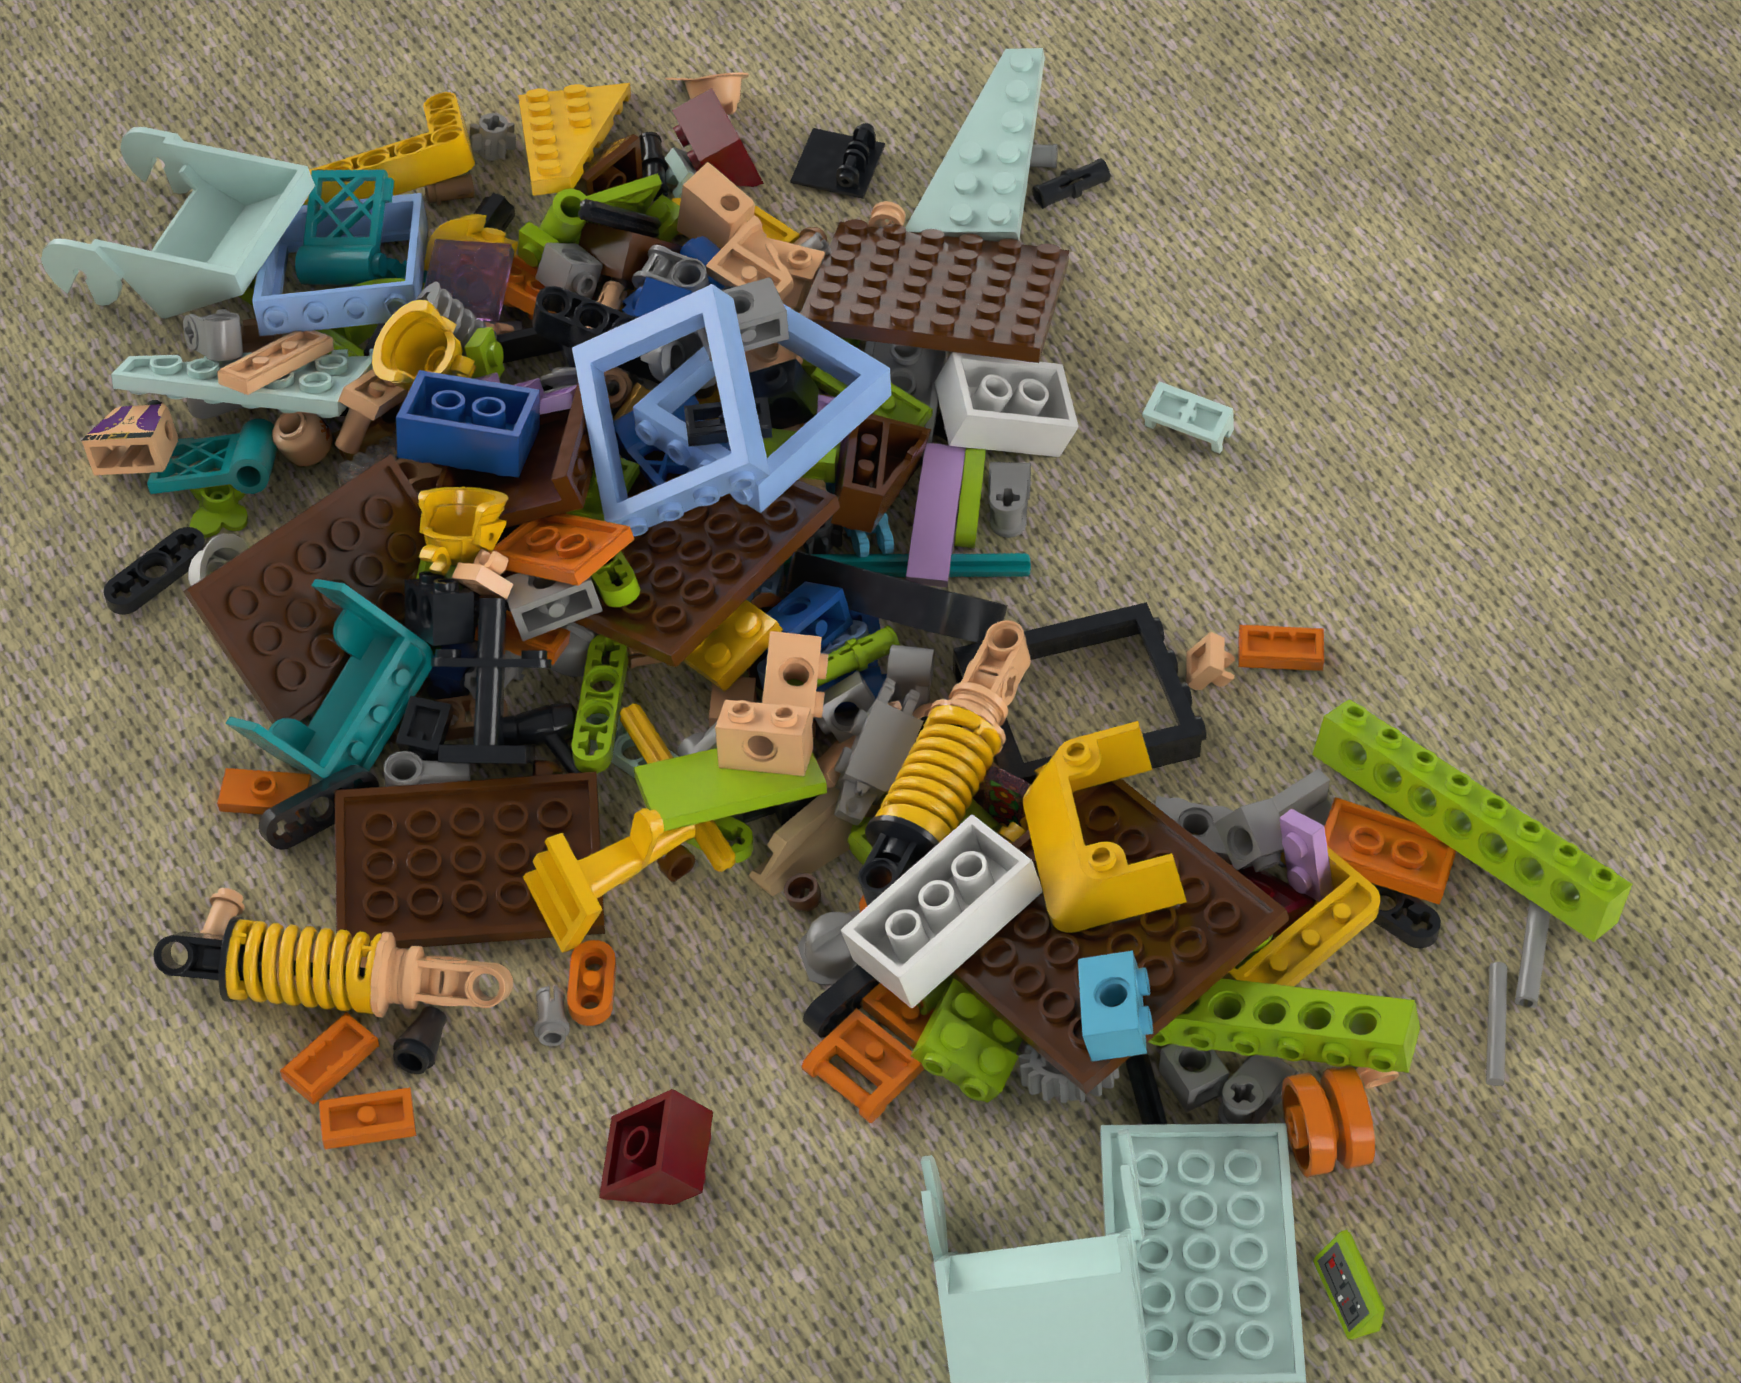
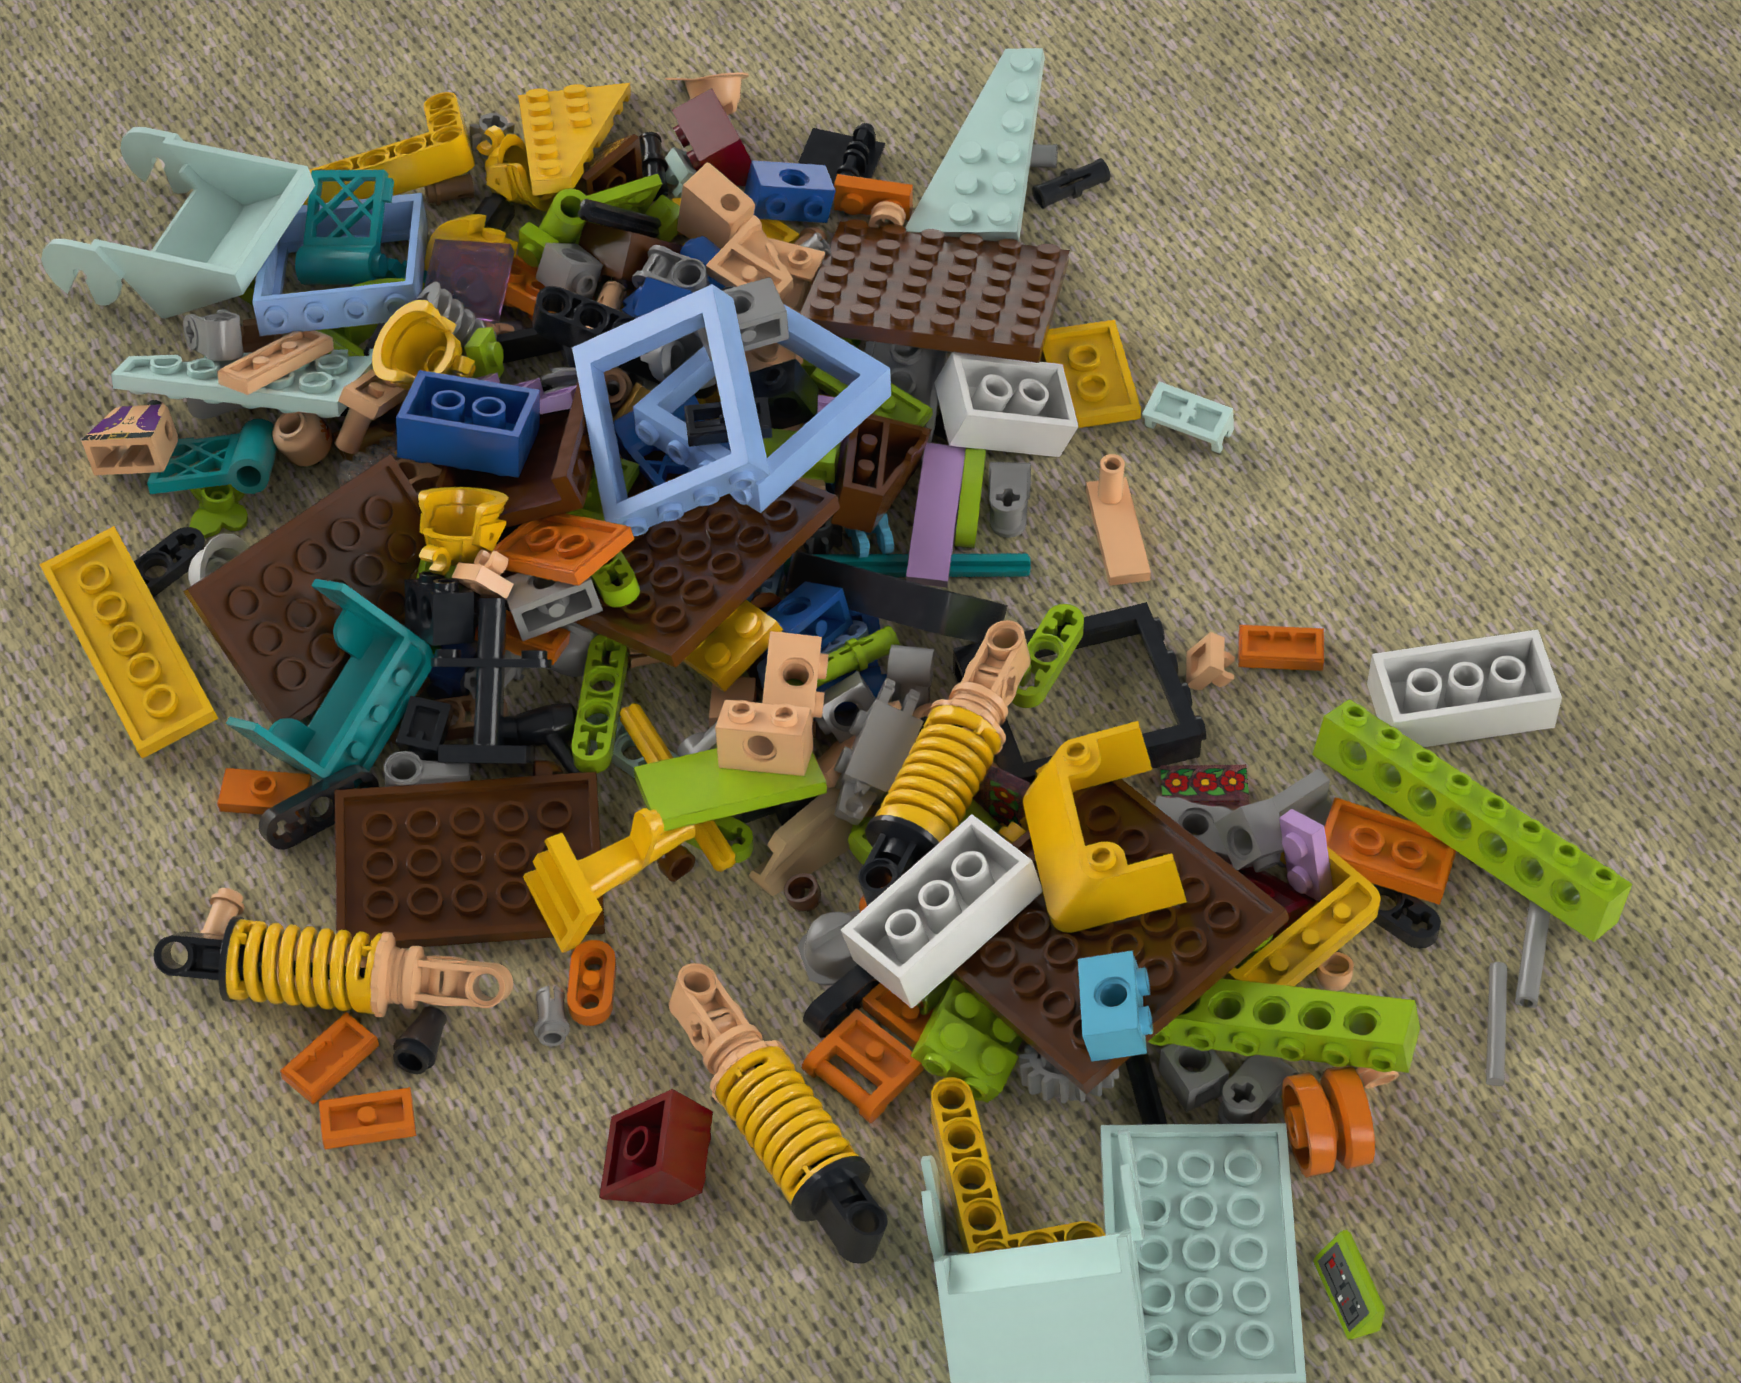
(128, 642): none -> yellow plate
(508, 169): none -> yellow helmet
(780, 1116): none -> piece
(790, 191): none -> blue brick
(861, 194): none -> orange plate
(974, 1166): none -> yellow beam
(1046, 638): none -> lime beam
(1094, 372): none -> yellow plate
(1117, 524): none -> light nougat piece
(1206, 784): none -> tile
(1335, 972): none -> light nougat hinge
(1466, 689): none -> white brick

